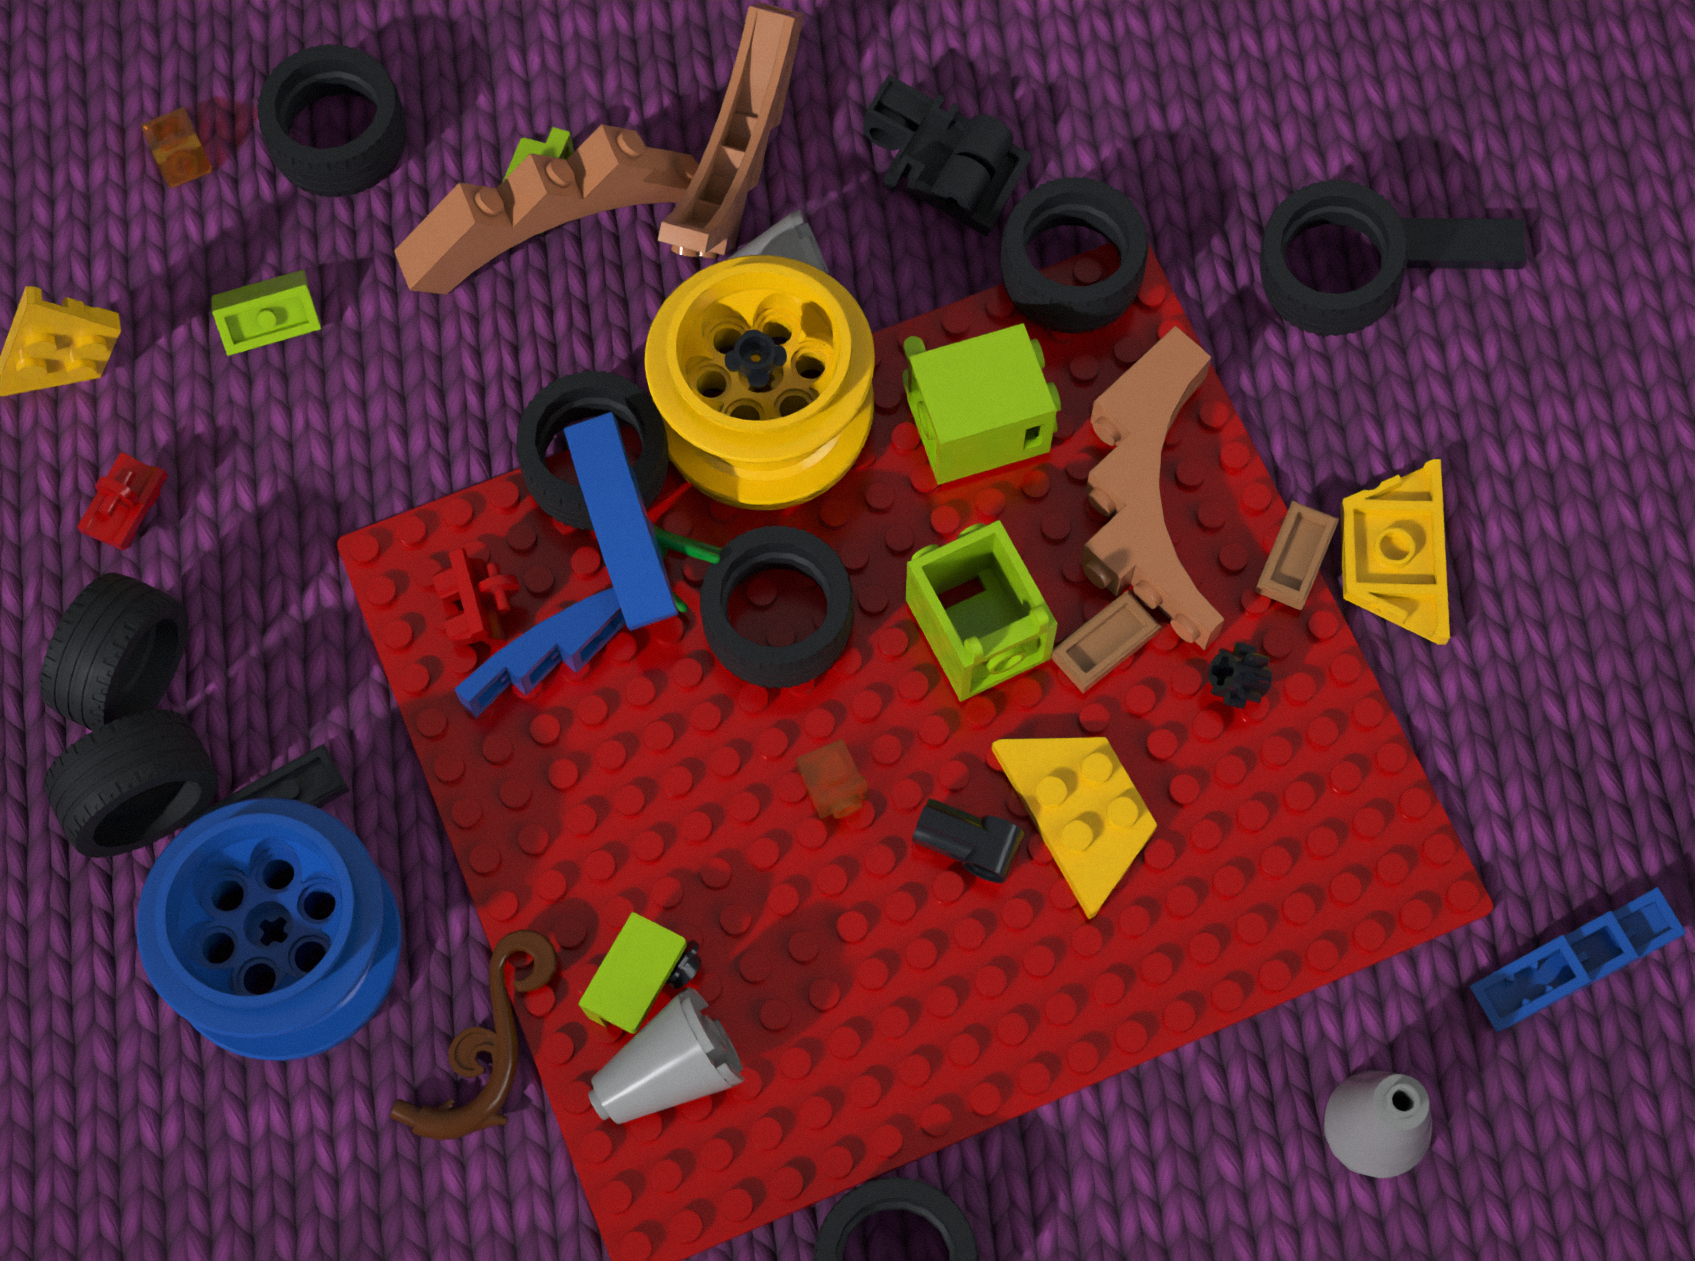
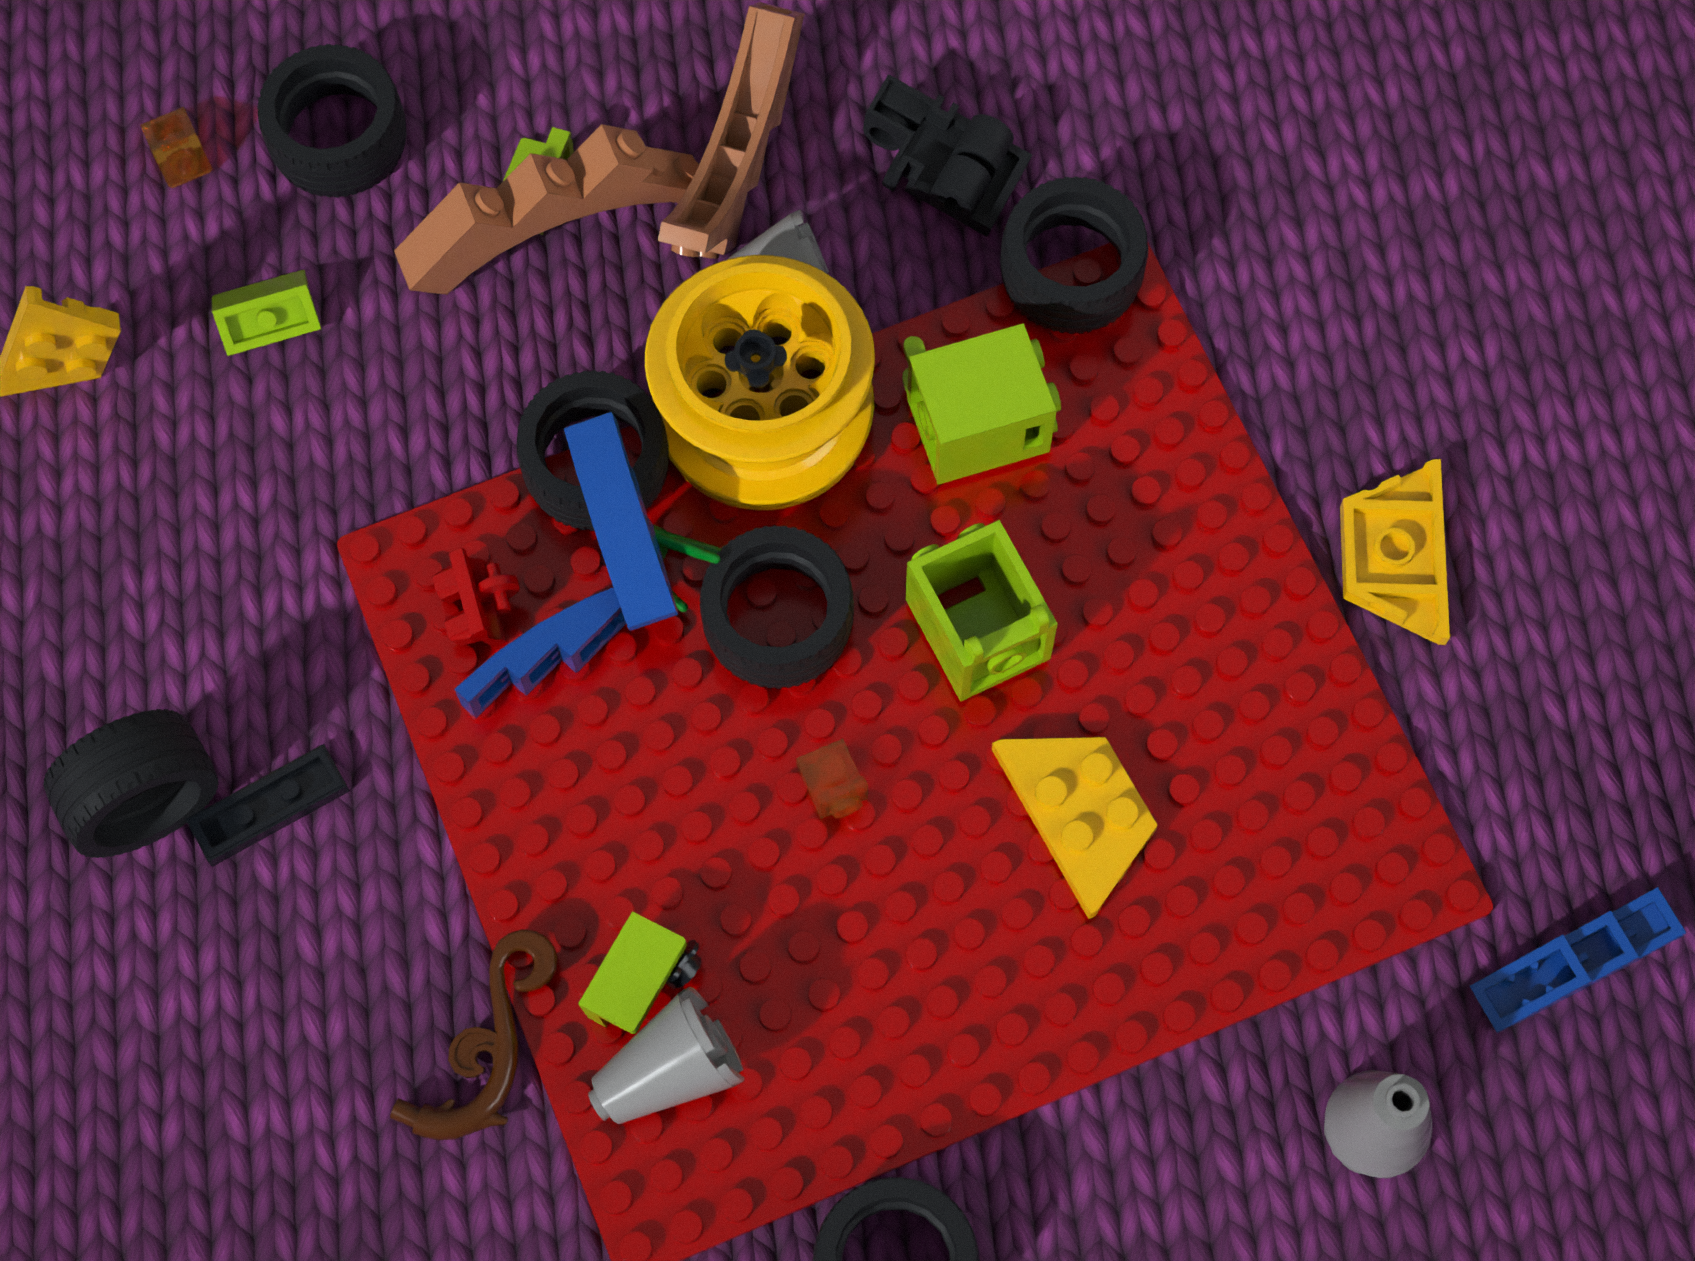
(113, 651): black tyre -> none
(122, 501): red hips -> none
(243, 851): blue wheel -> none
(982, 844): black piece -> none
(1105, 641): medium nougat tile -> none
(1125, 484): nougat arch -> none
(1240, 675): black gear -> none
(1296, 555): medium nougat tile -> none
(1333, 204): black tyre -> none
(1464, 243): black tile -> none

